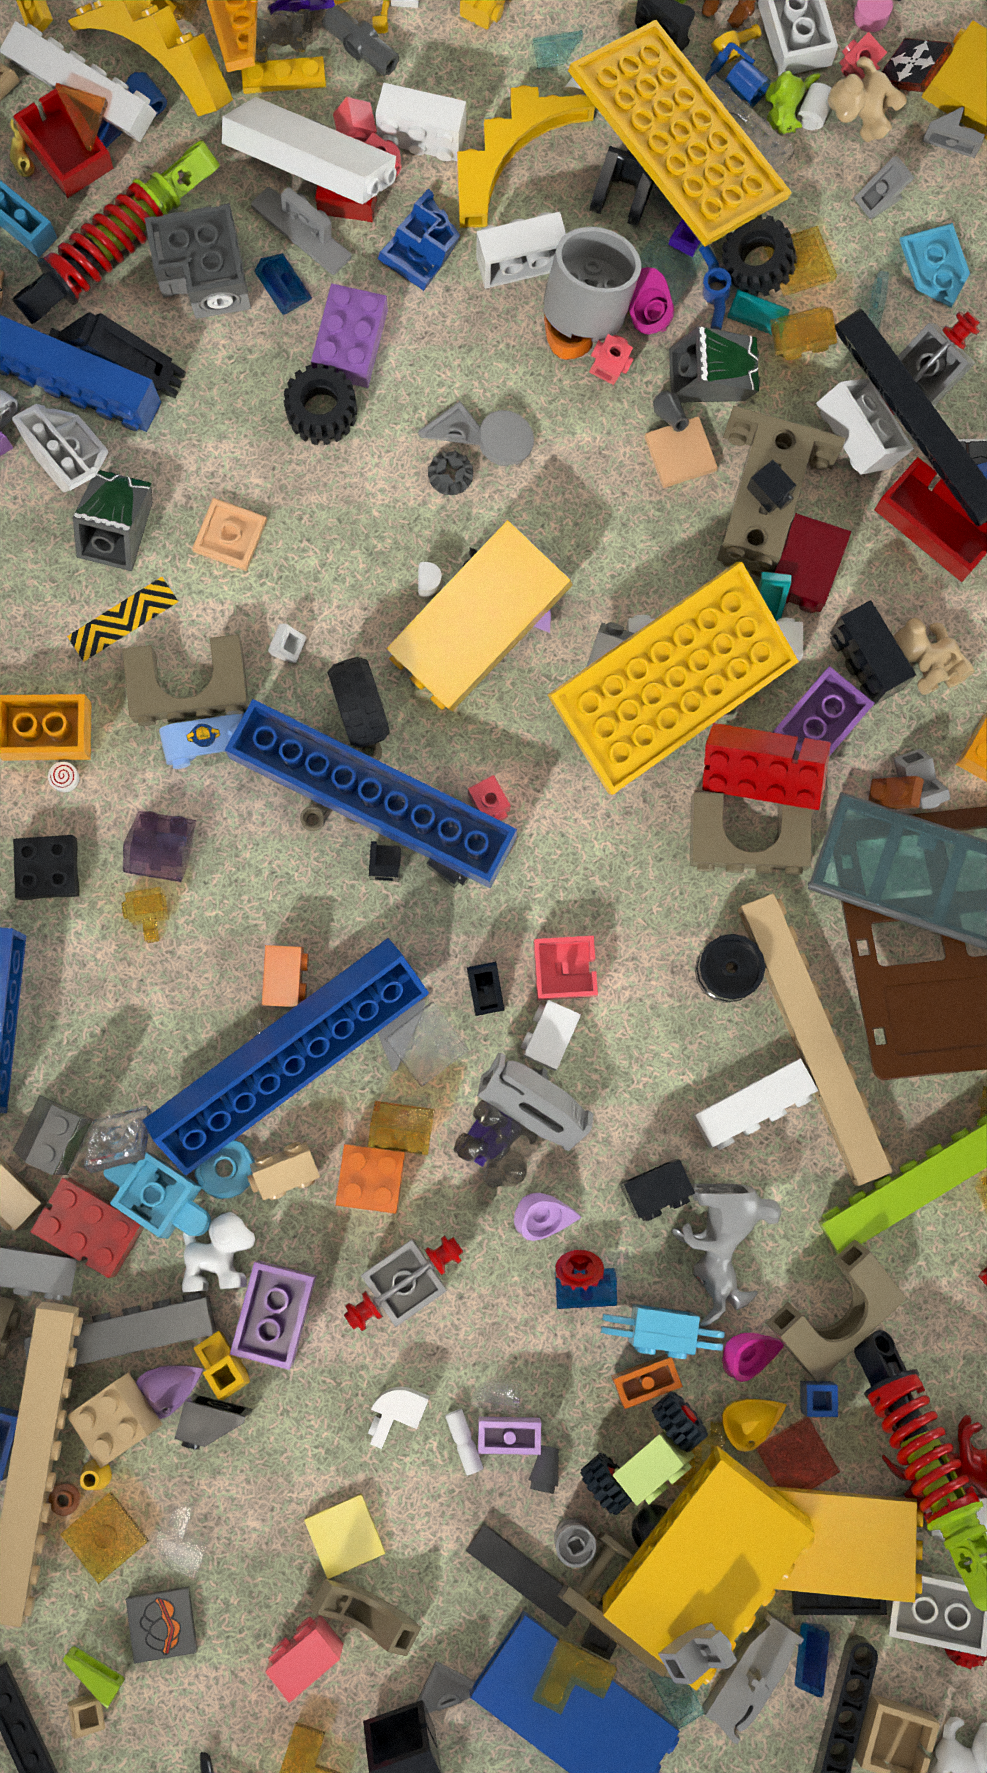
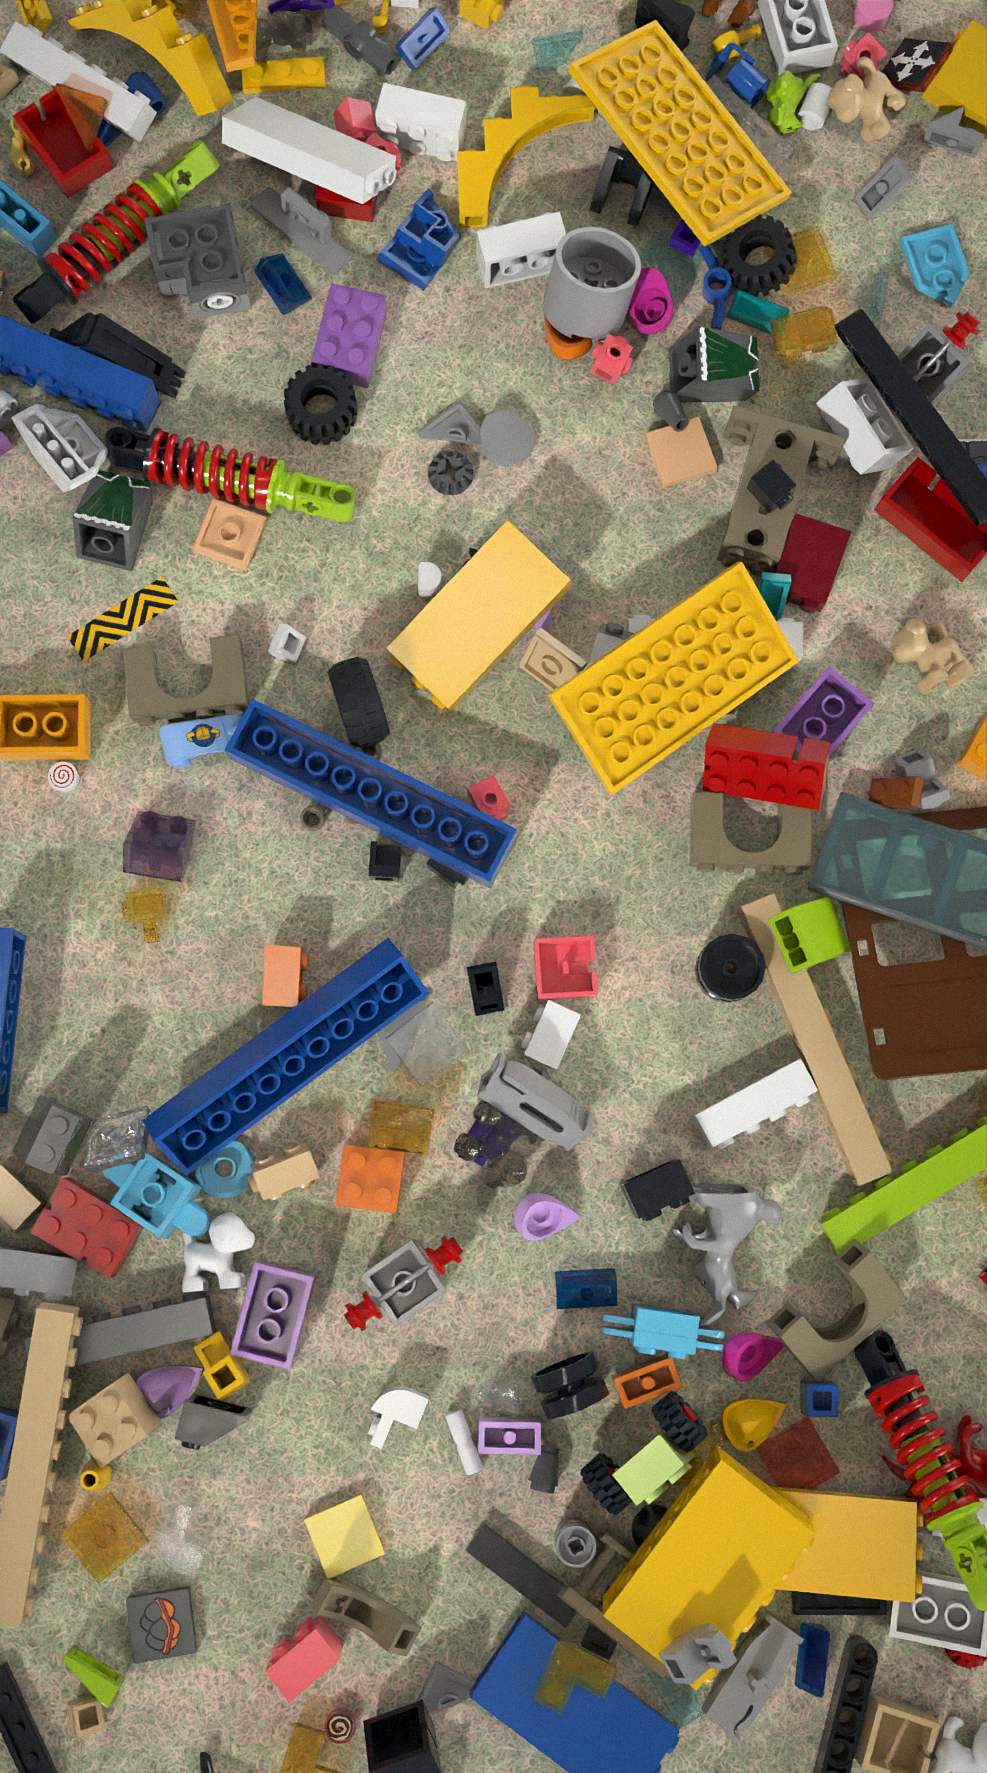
(45, 867): black brick -> none
(73, 1495): dark orange plate -> none
(222, 475): none -> piece
(340, 1725): none -> tile
(423, 38): none -> plate
(550, 660): none -> tan tile
(570, 1385): none -> black wheel
(579, 1260): red gear -> none
(809, 934): none -> lime brick
(871, 653): black brick -> none

